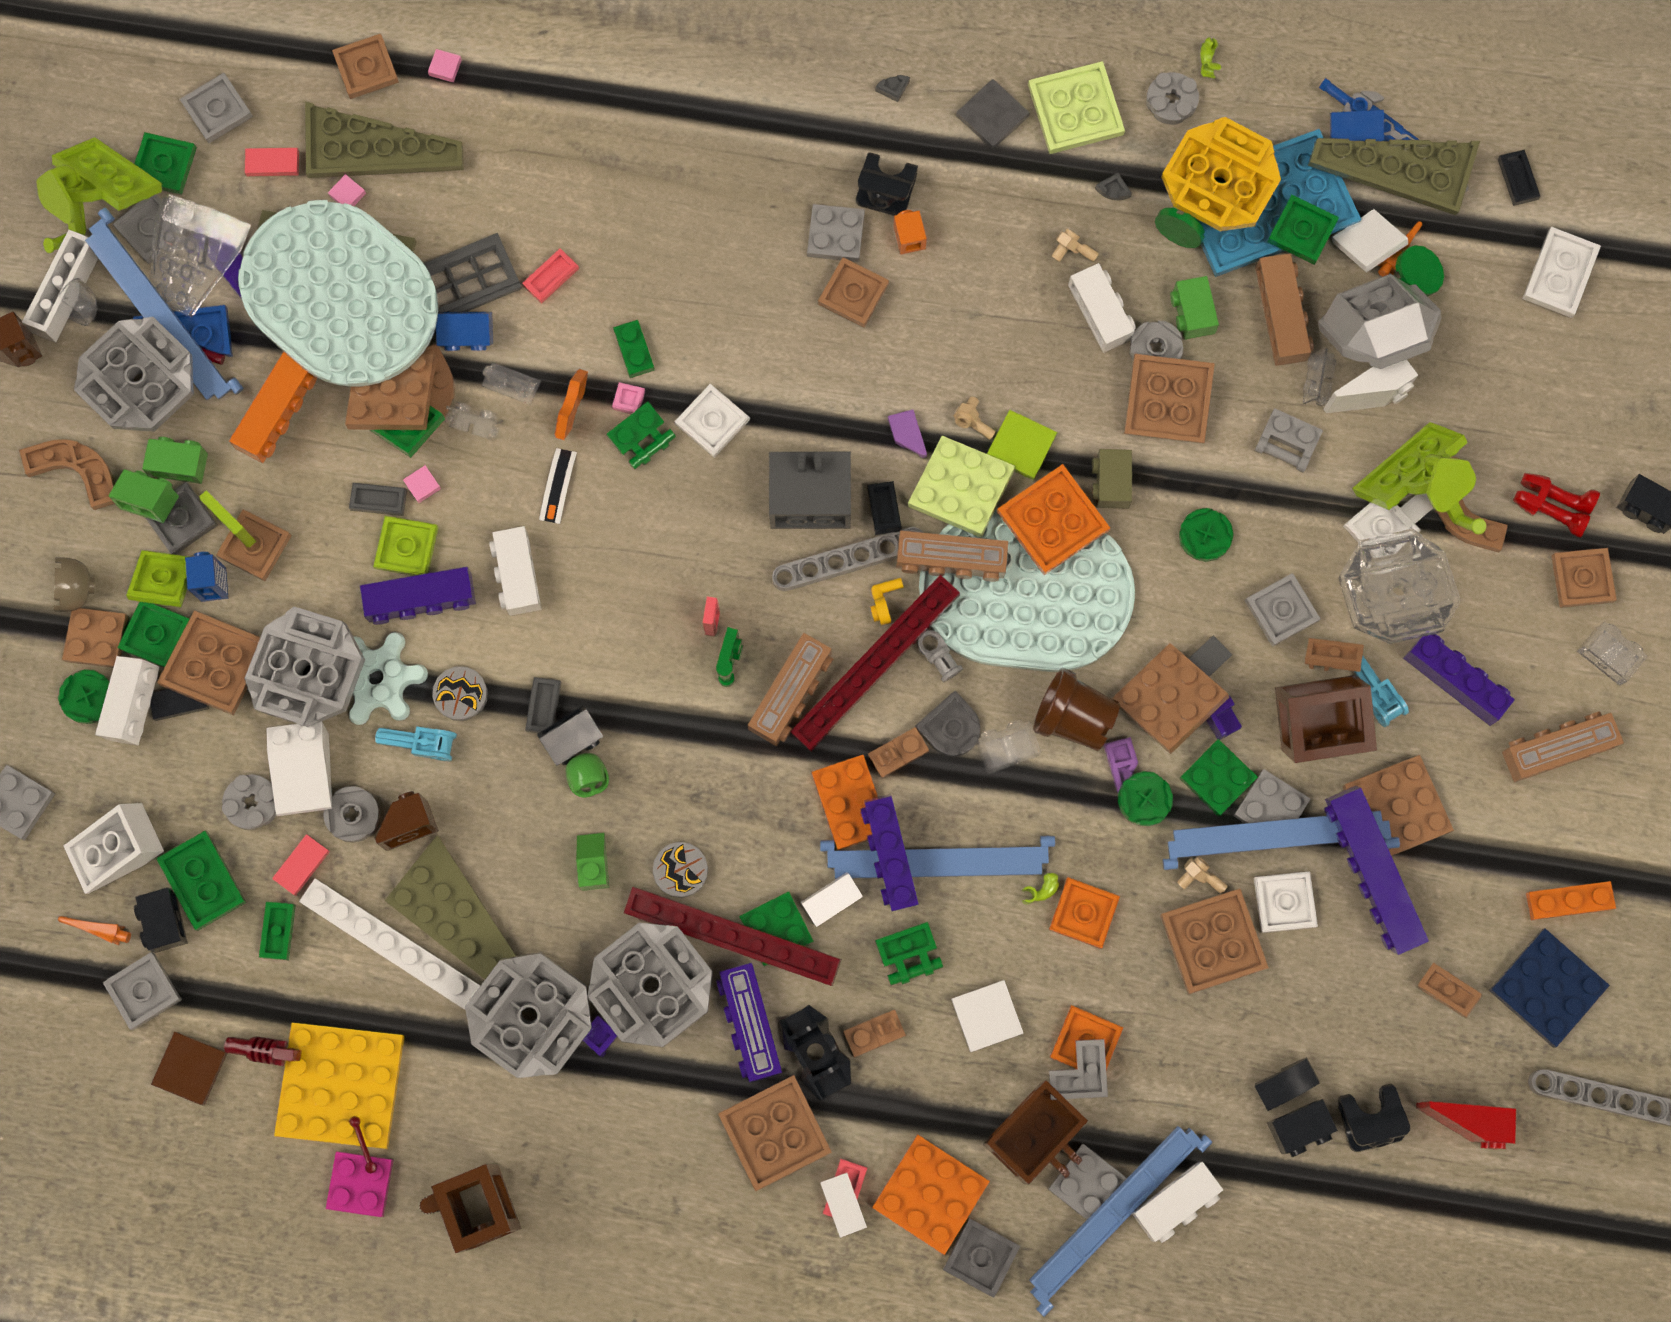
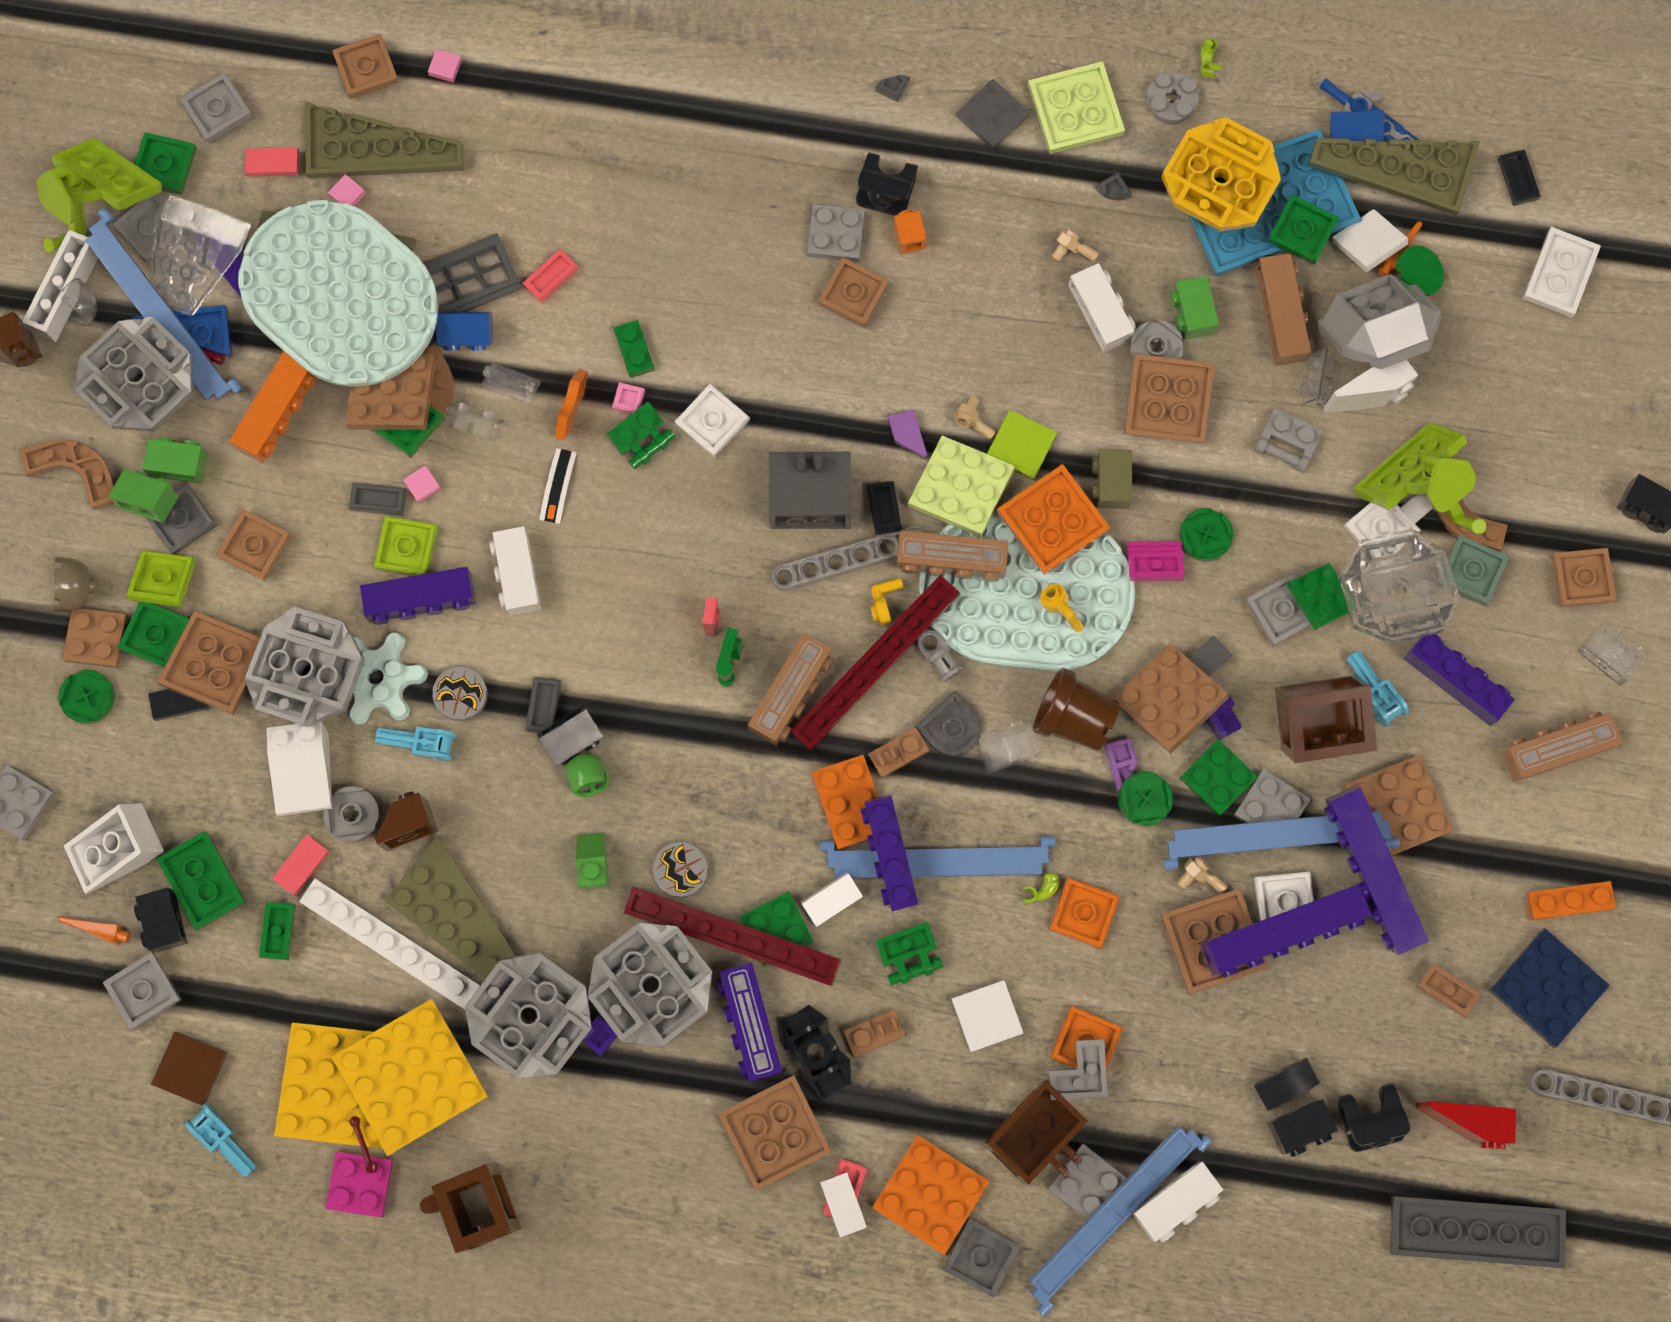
(127, 700): white brick -> none
(206, 577): blue brick -> none
(215, 1134): none -> medium azure connector
(227, 519): lime tile -> none
(243, 788): light grey plate -> none
(262, 1050): dark red hinge -> none
(409, 1077): none -> yellow plate
(1056, 599): none -> yellow plate
(1155, 561): none -> dark pink plate
(1179, 228): green tile -> none
(1286, 930): none -> dark purple brick
(1319, 596): none -> green plate
(1334, 654): medium nougat plate -> none
(1476, 569): none -> sand green plate
(1478, 1232): none -> dark grey plate
(1542, 484): red piece -> none

